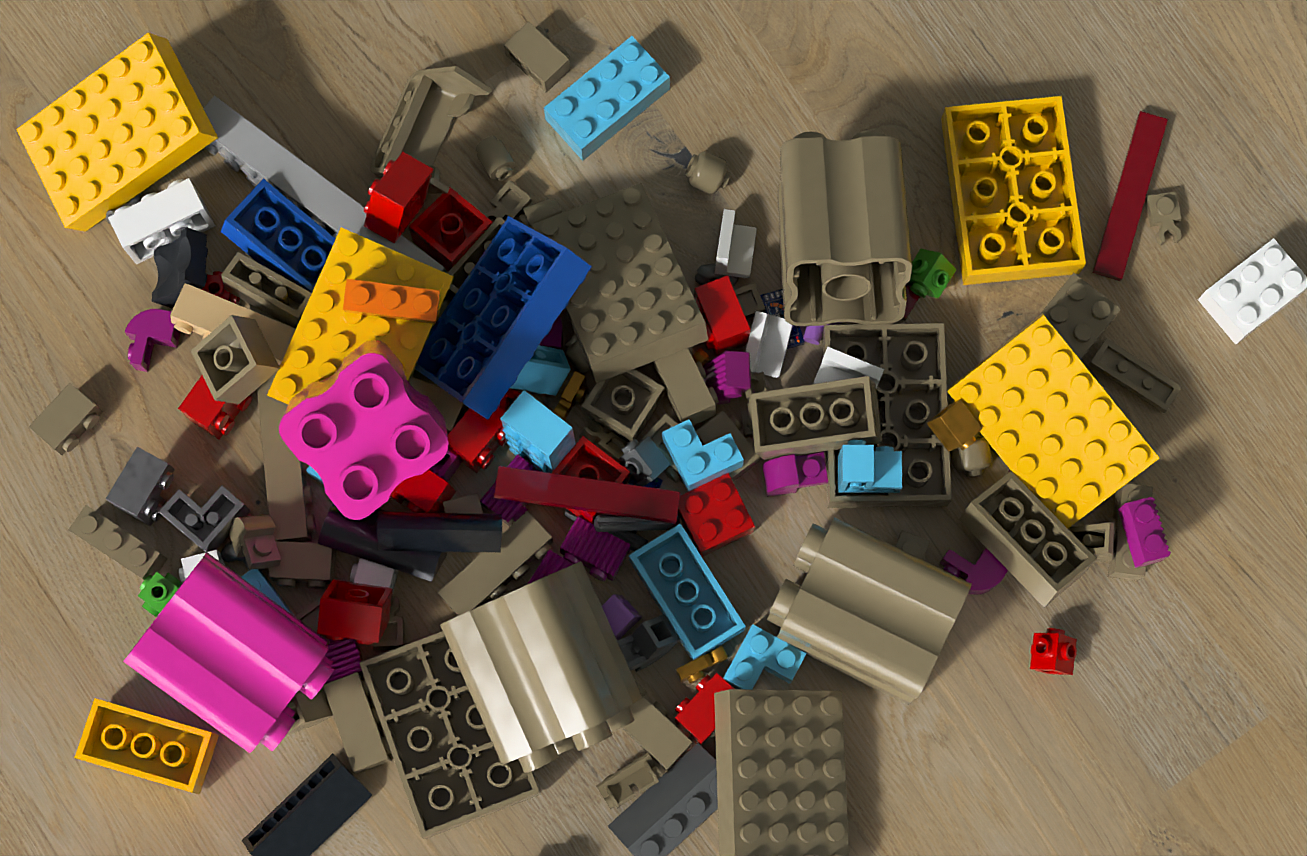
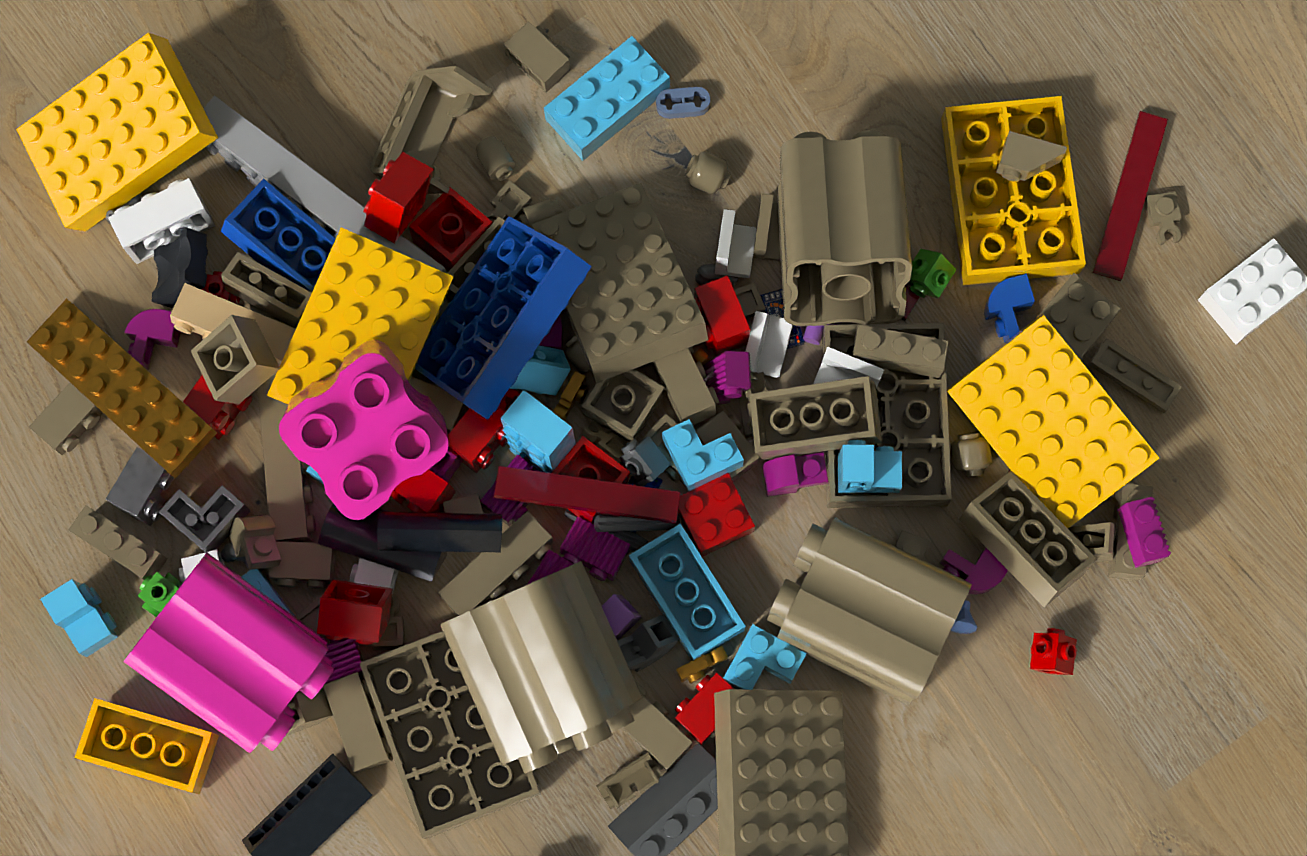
(77, 611): none -> medium azure brick
(121, 388): none -> pearl gold plate
(391, 301): orange brick -> none
(680, 96): none -> sand blue beam
(767, 233): none -> dark tan panel
(900, 351): none -> dark tan brick
(955, 426): pearl gold brick -> none
(964, 622): none -> medium blue rock
(1006, 299): none -> blue brick
(1027, 156): none -> dark tan slope

